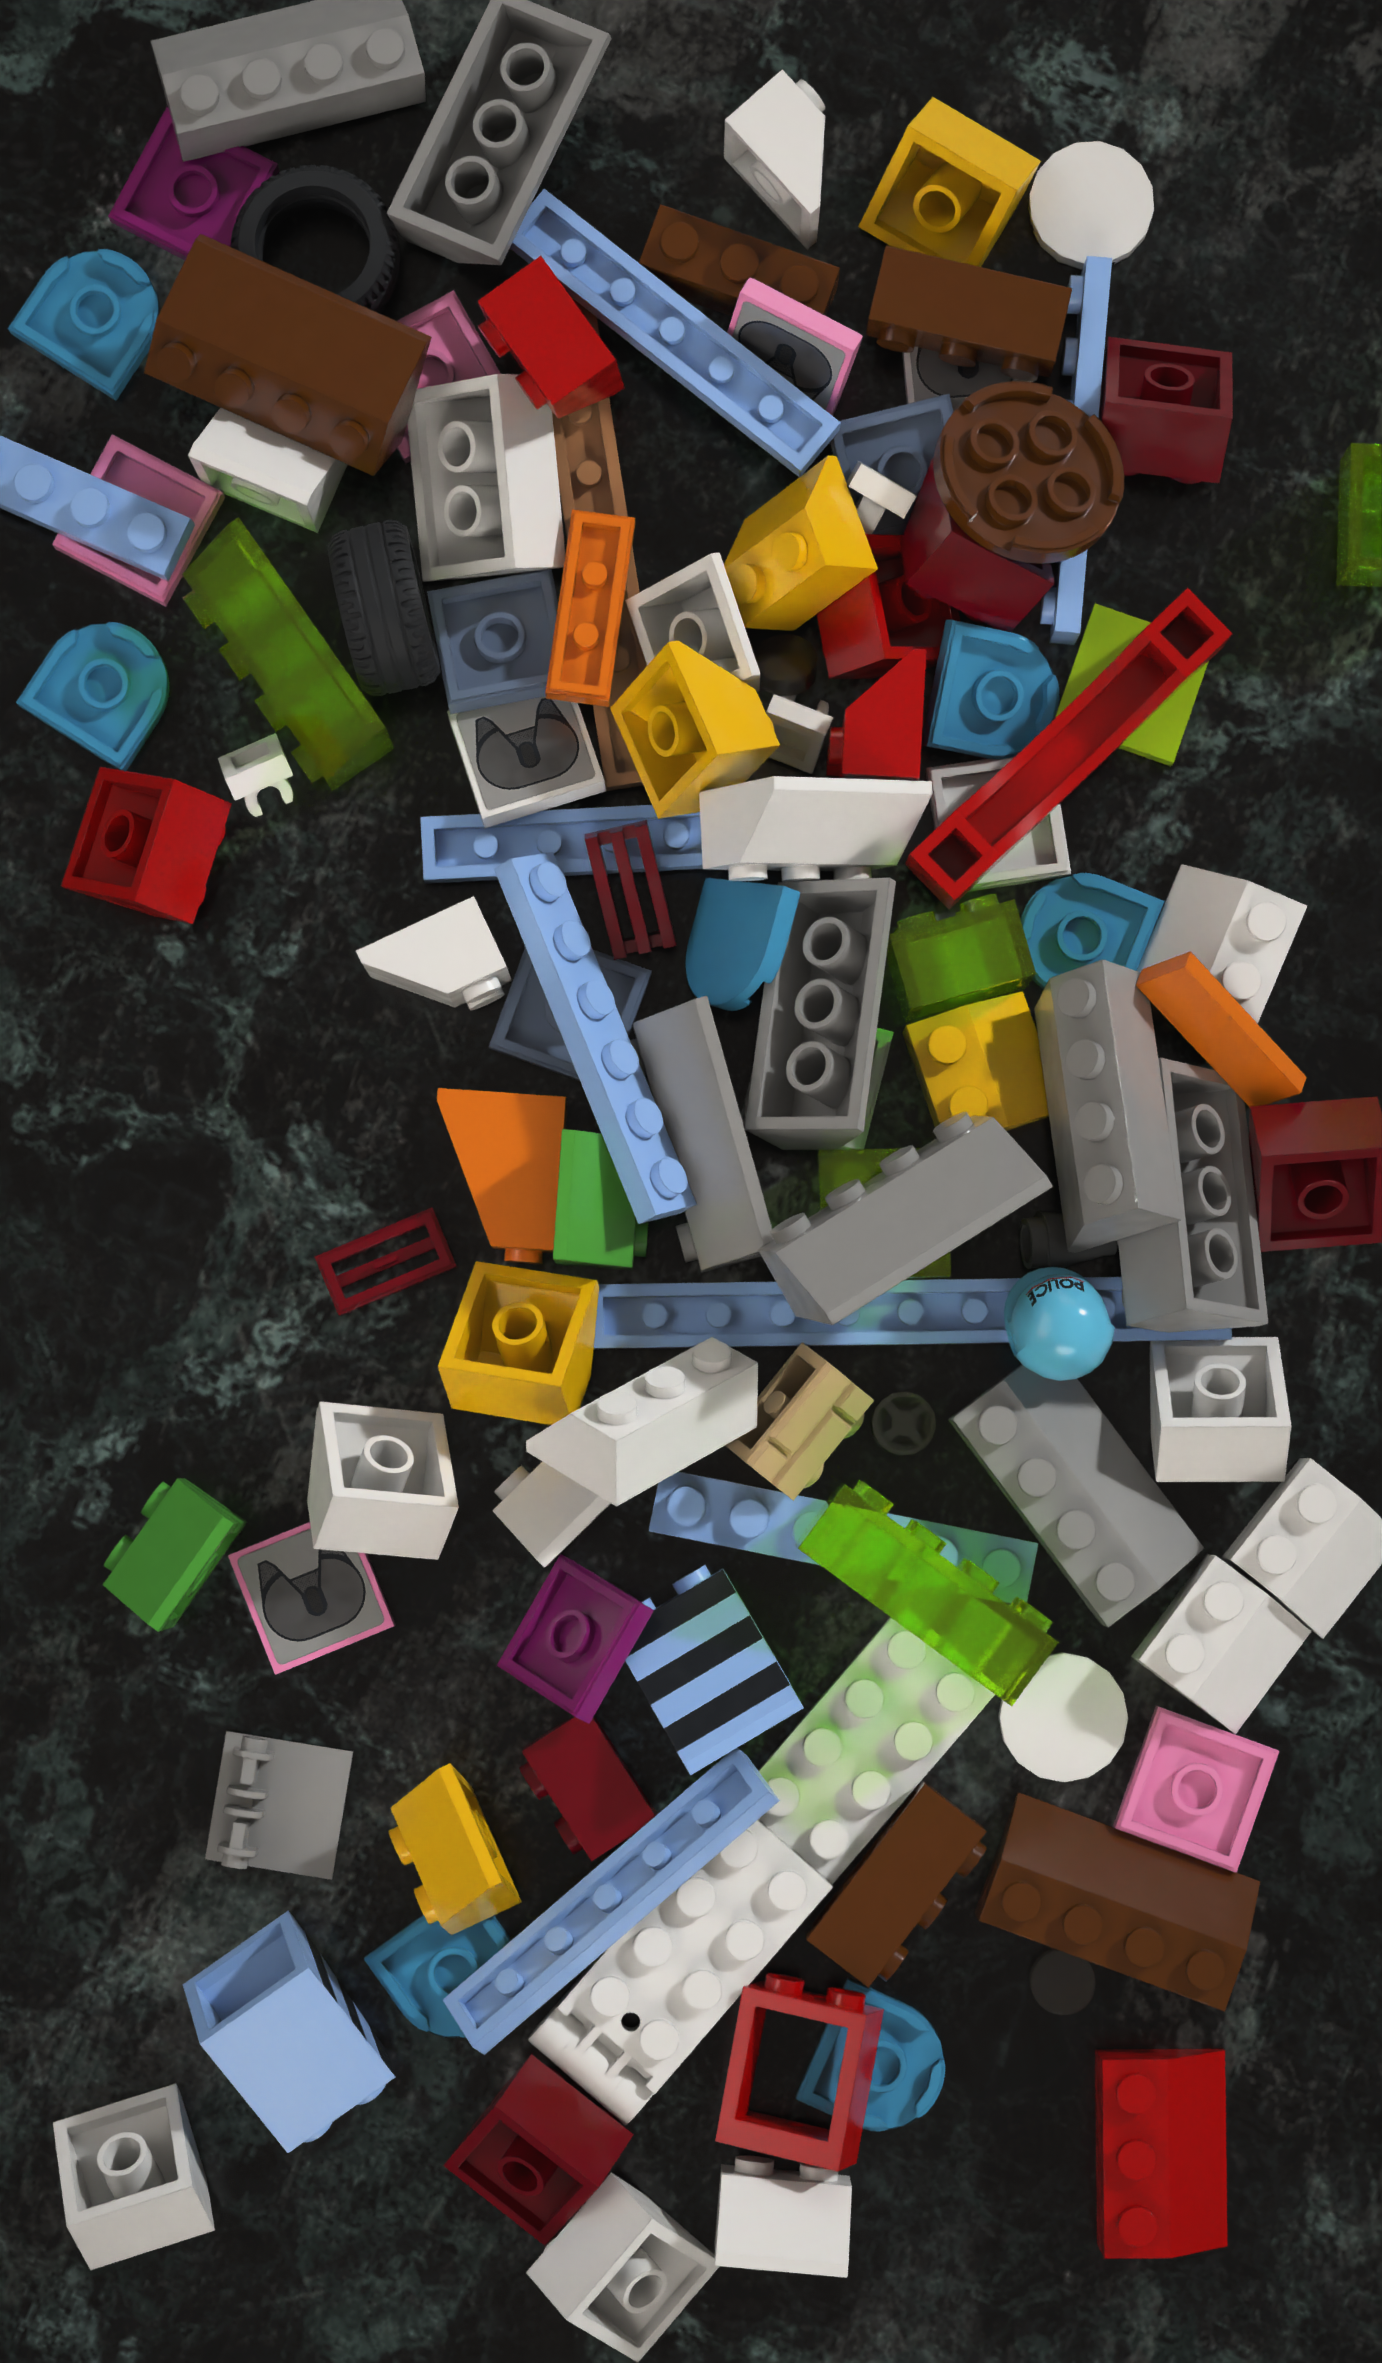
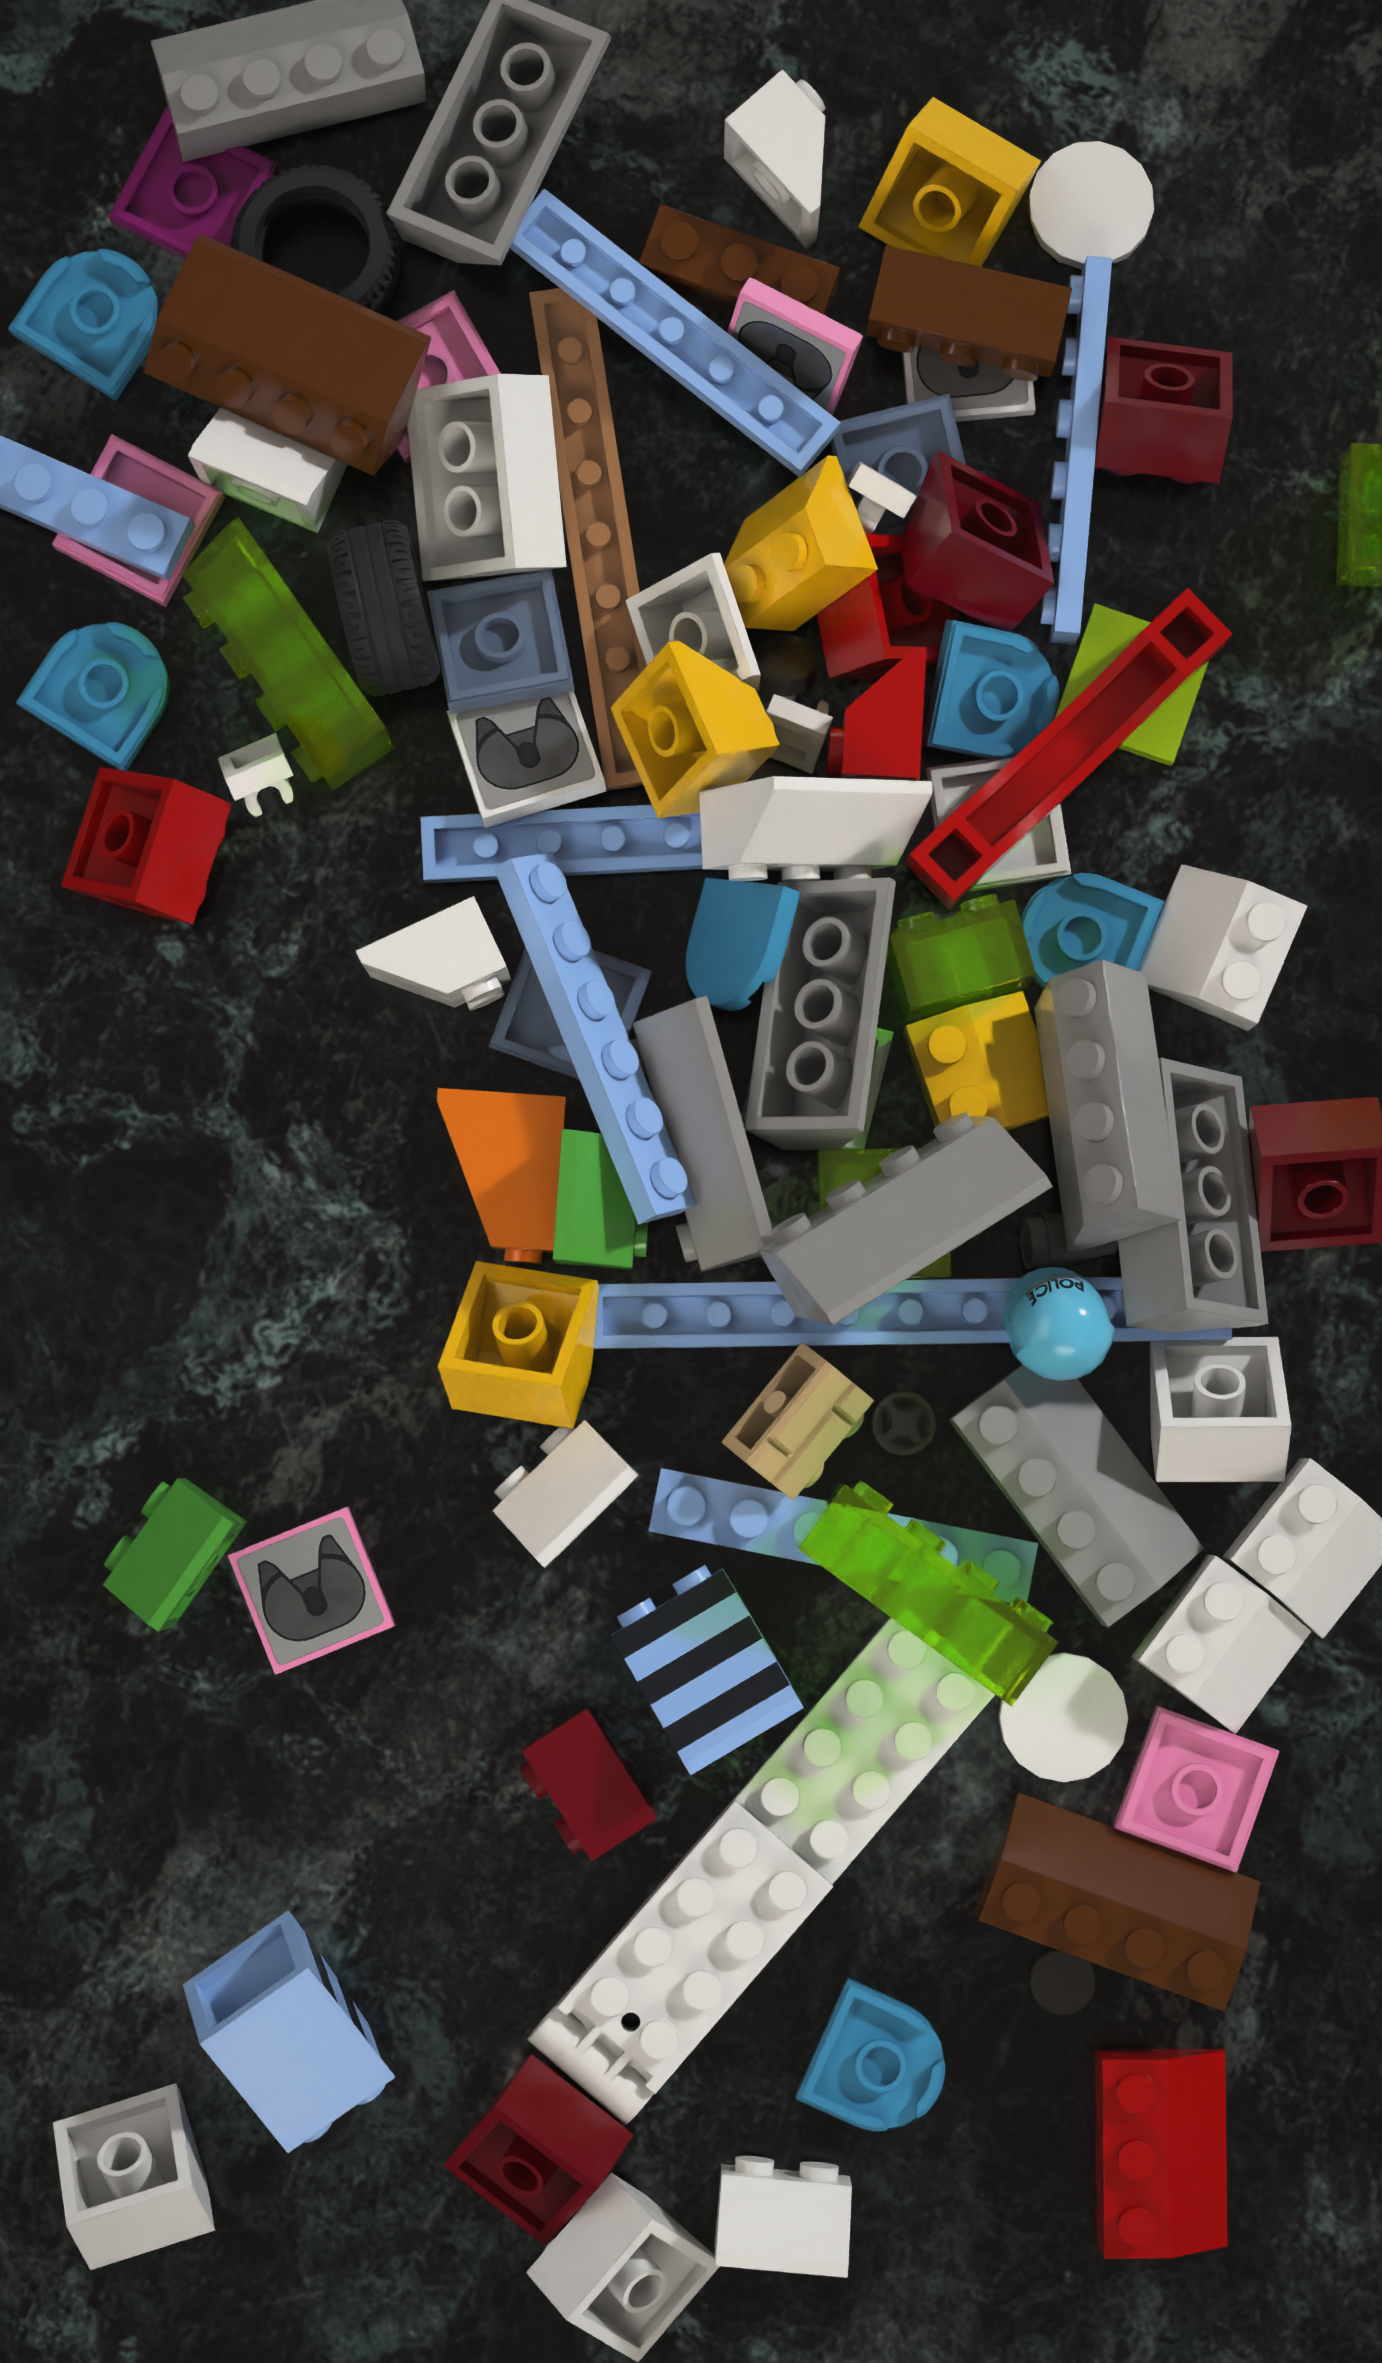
(278, 1805): light grey hinge -> none
(380, 1481): white slope -> none
(428, 1963): dark azure tile -> none
(435, 1241): dark red tile -> none
(452, 1851): yellow slope -> none
(550, 341): red slope -> none
(575, 1638): magenta tile -> none
(590, 608): orange tile -> none
(610, 1900): light blue plate -> none
(642, 940): dark red tile -> none
(655, 1423): white slope -> none
(790, 2139): red window -> none
(897, 1885): reddish brown brick -> none
(1028, 473): reddish brown tile -> none
(1221, 1030): orange tile -> none

